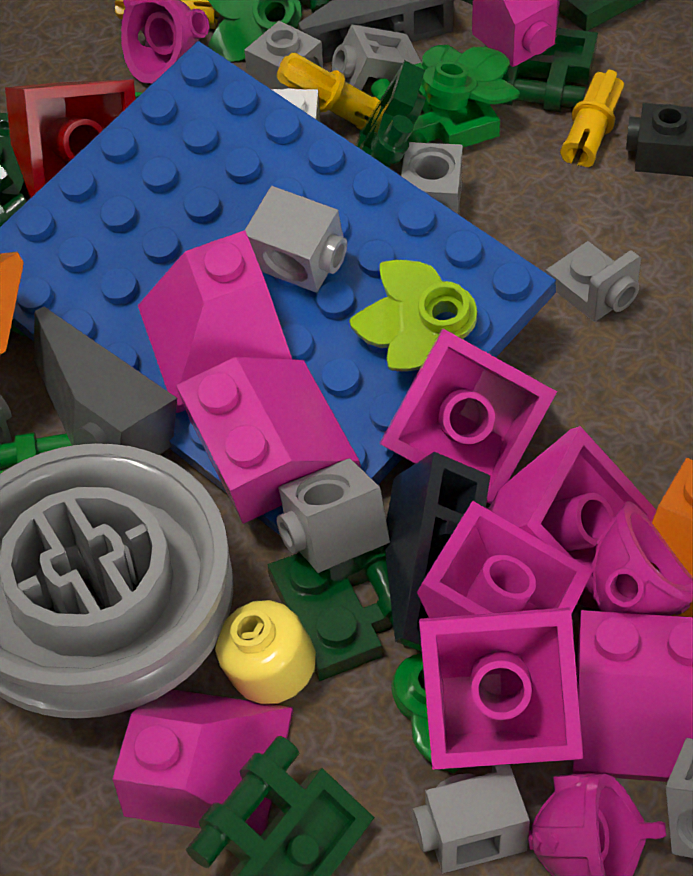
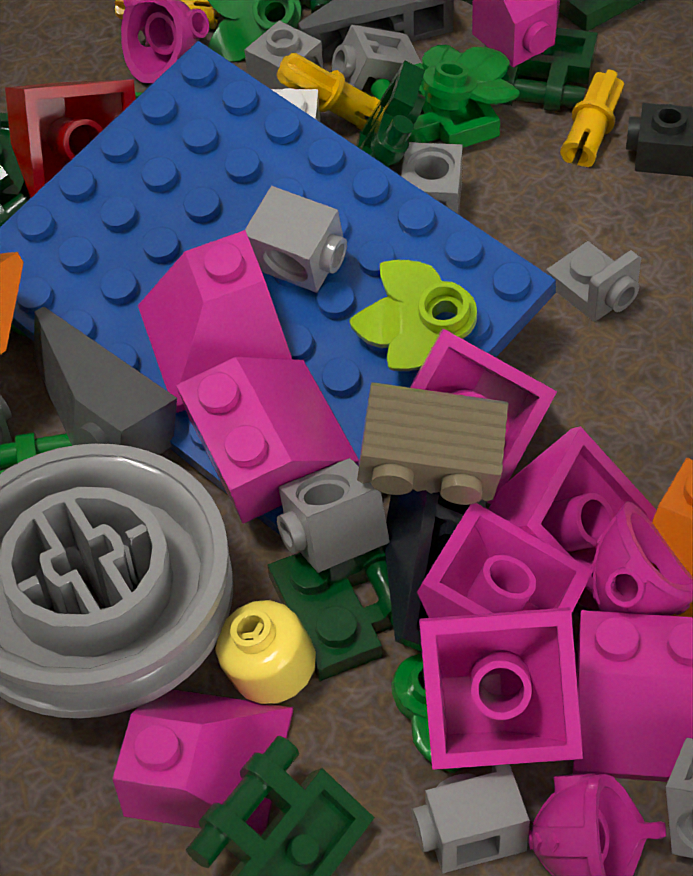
(432, 443): none -> dark tan brick

